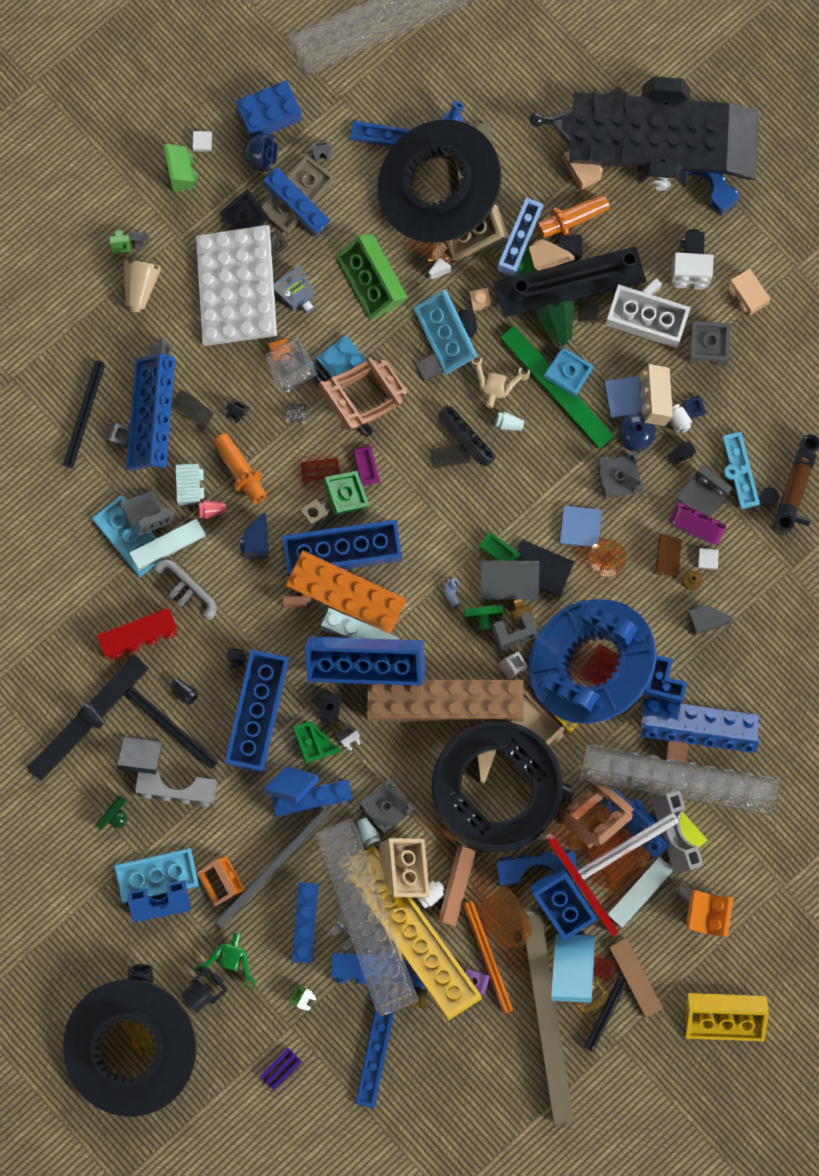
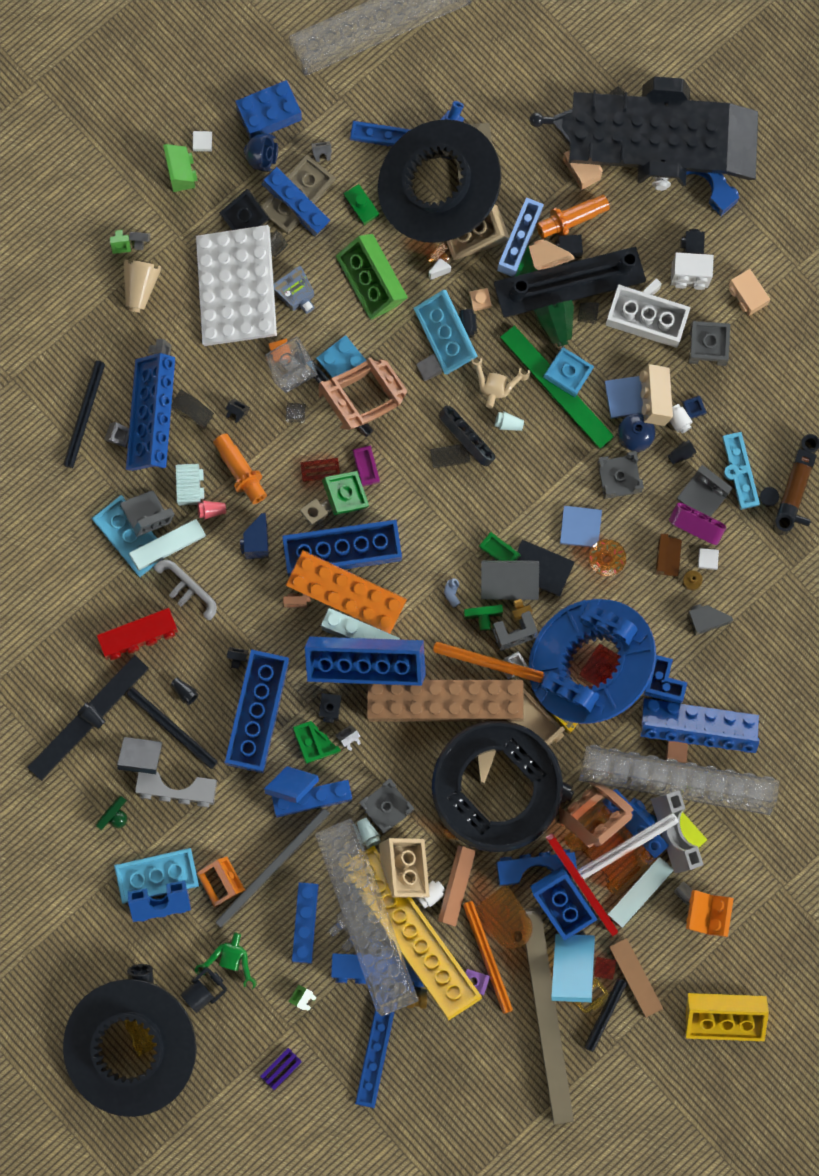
(361, 204): none -> green tile
(488, 662): none -> orange axle

